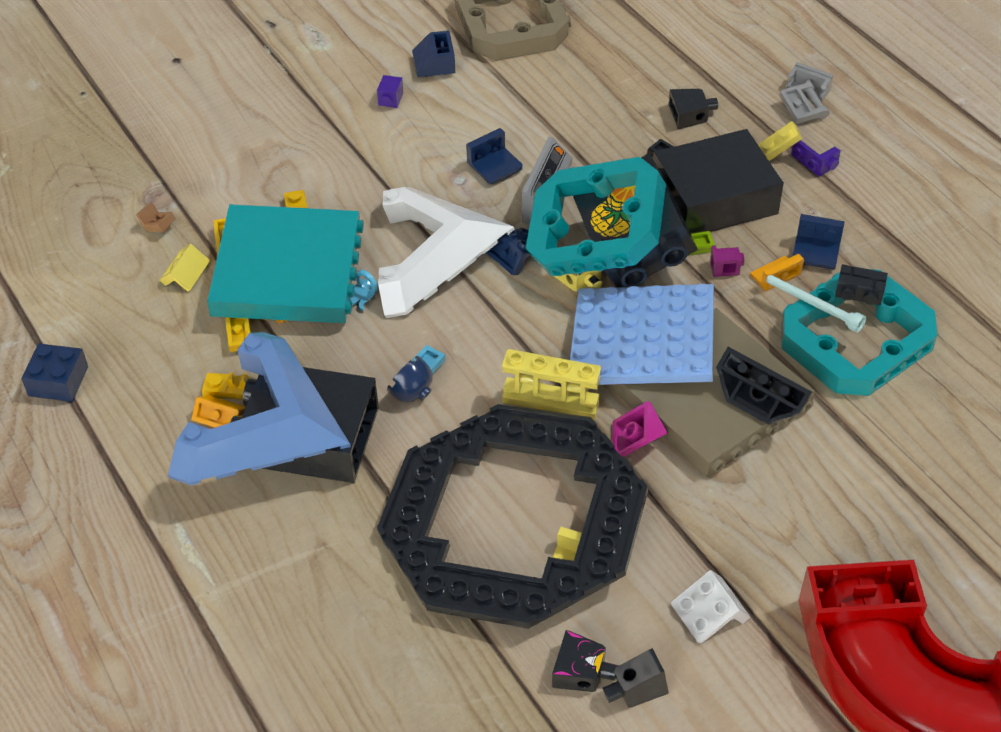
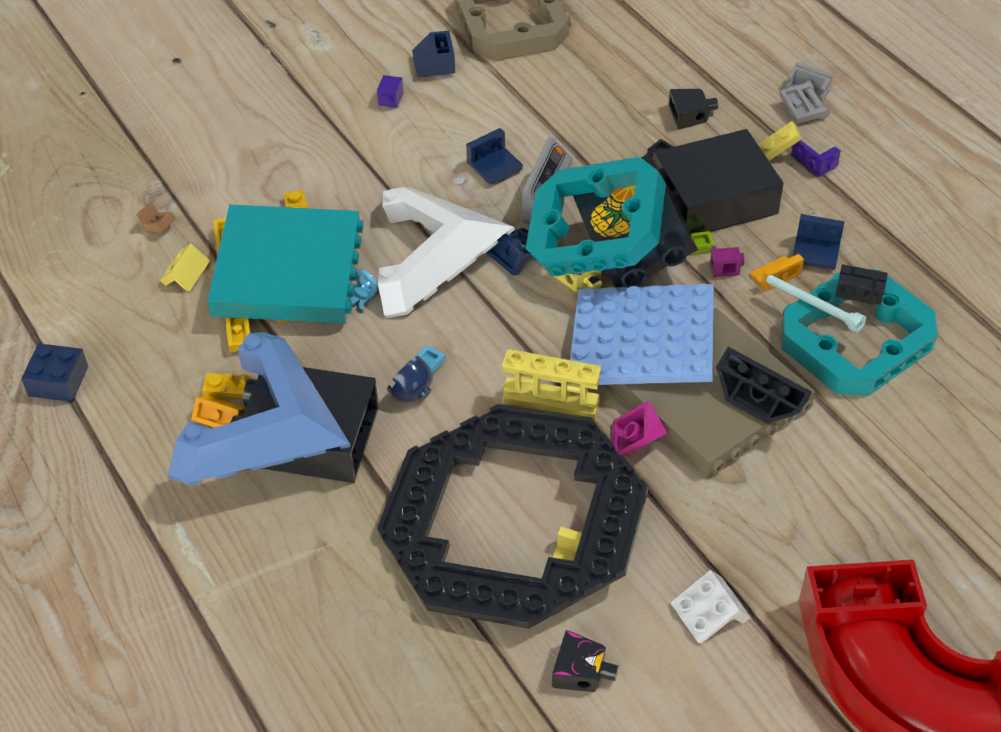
(638, 680): black torso -> none

